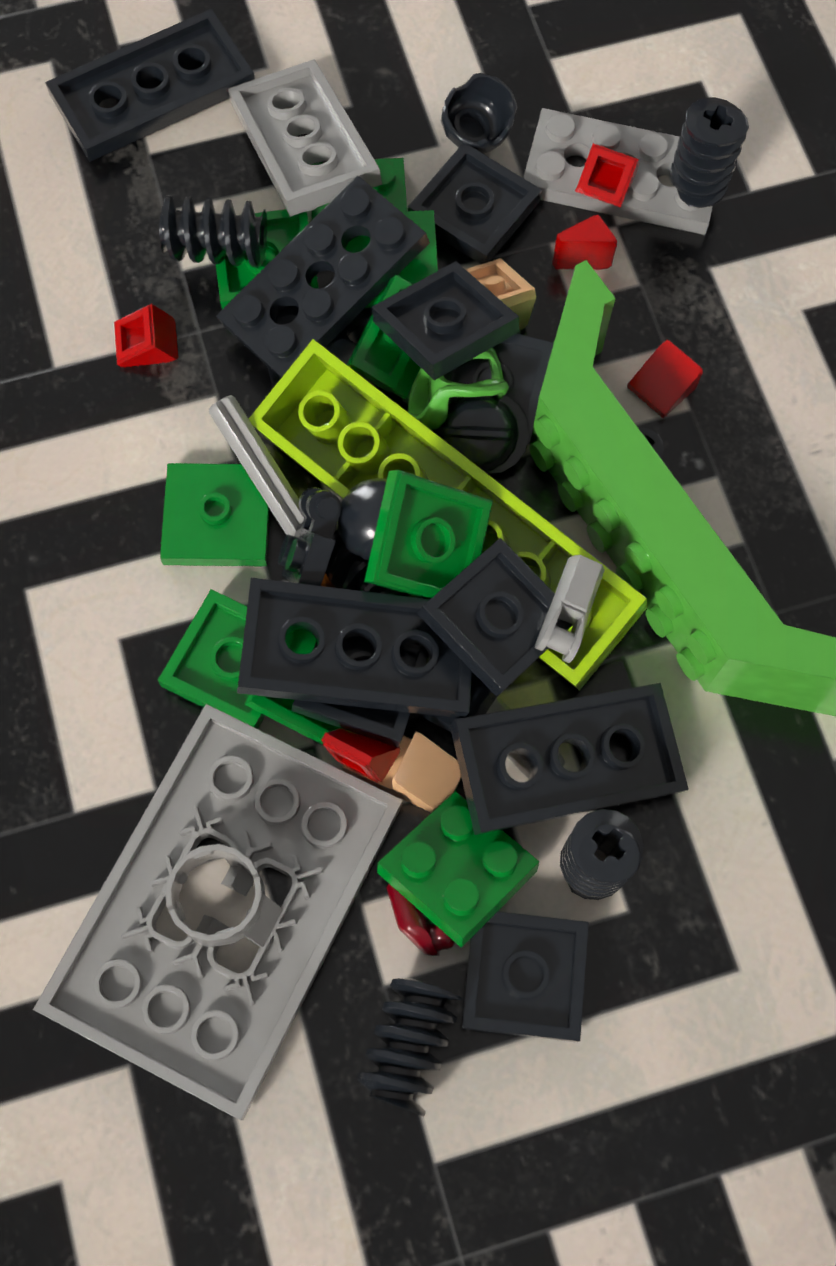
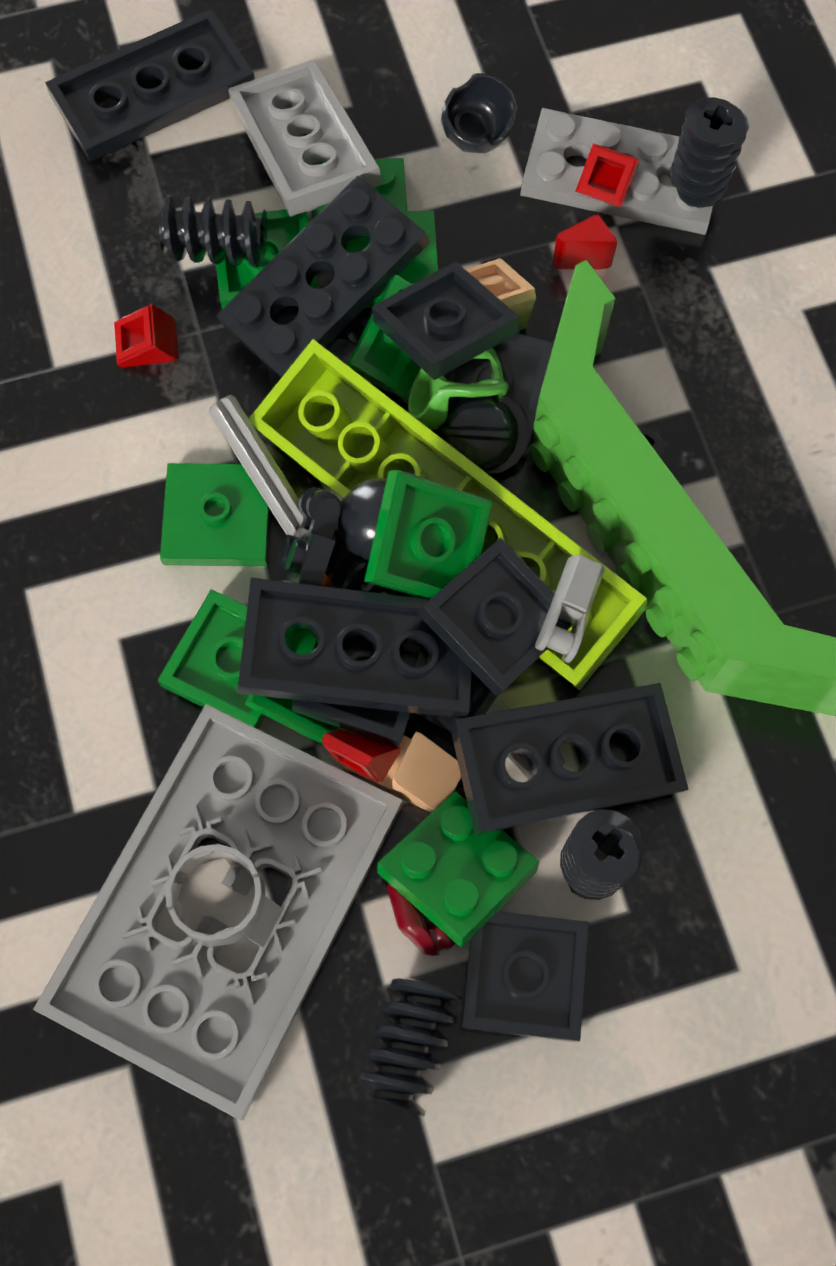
(476, 203): black plate -> none
(666, 378): red slope -> none

